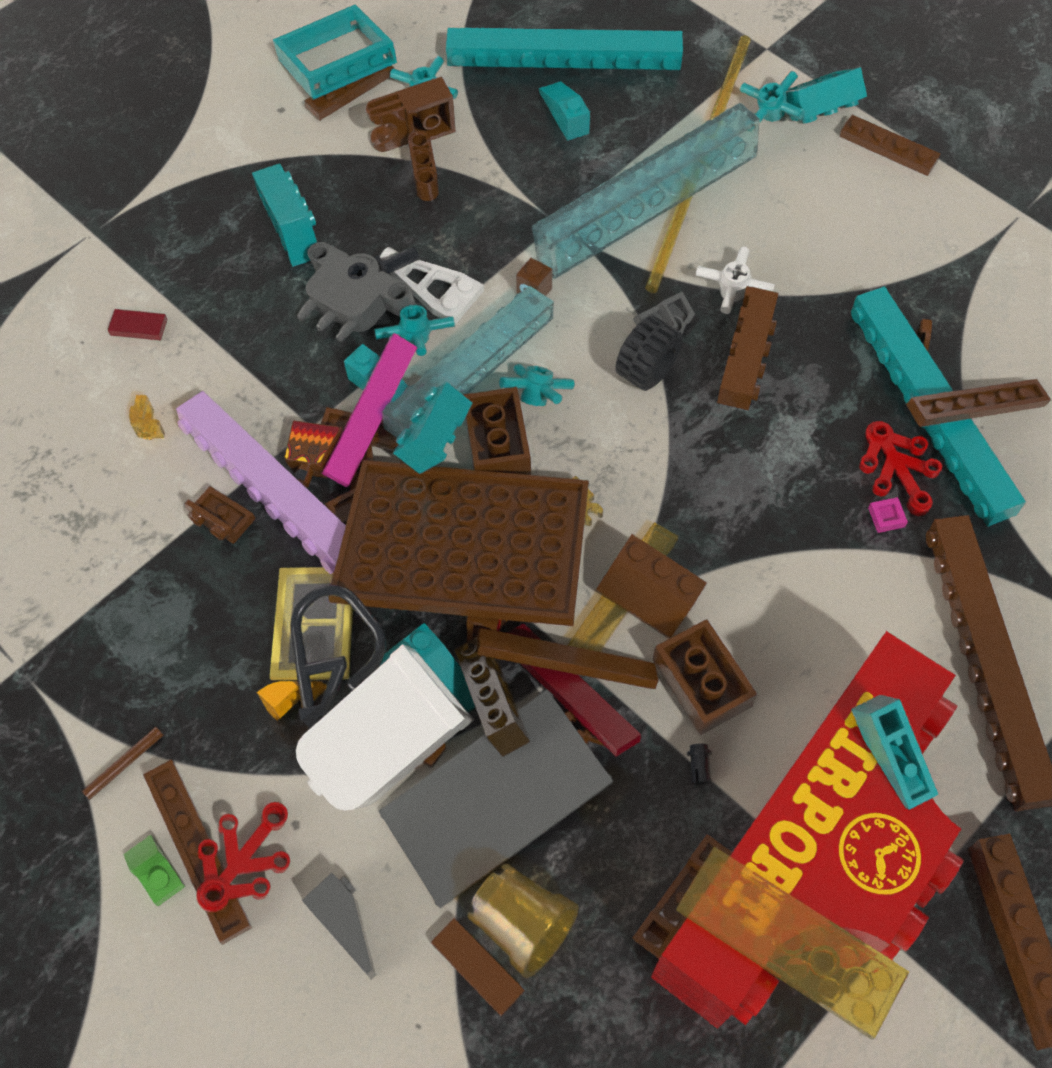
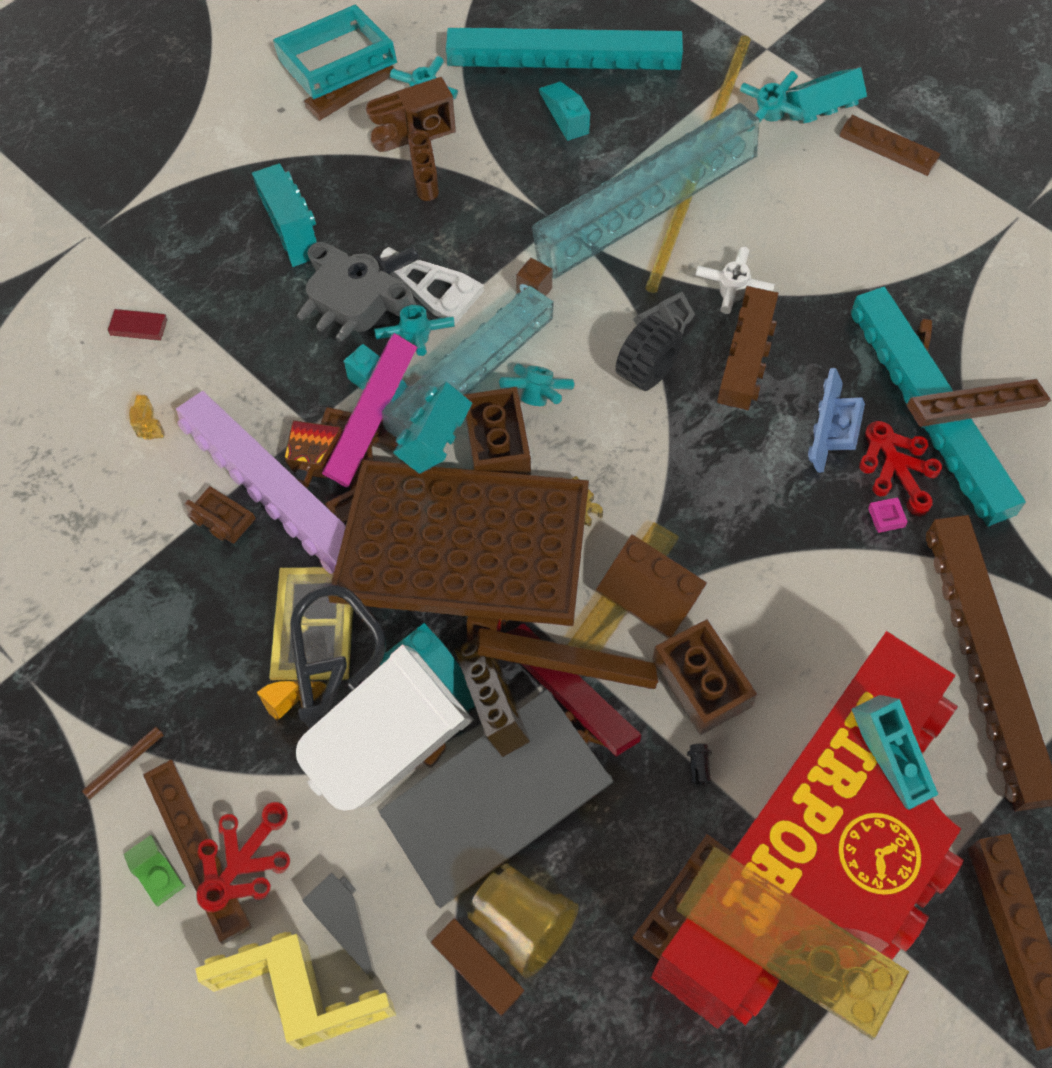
(295, 990): none -> light yellow bracket
(837, 422): none -> medium blue bracket

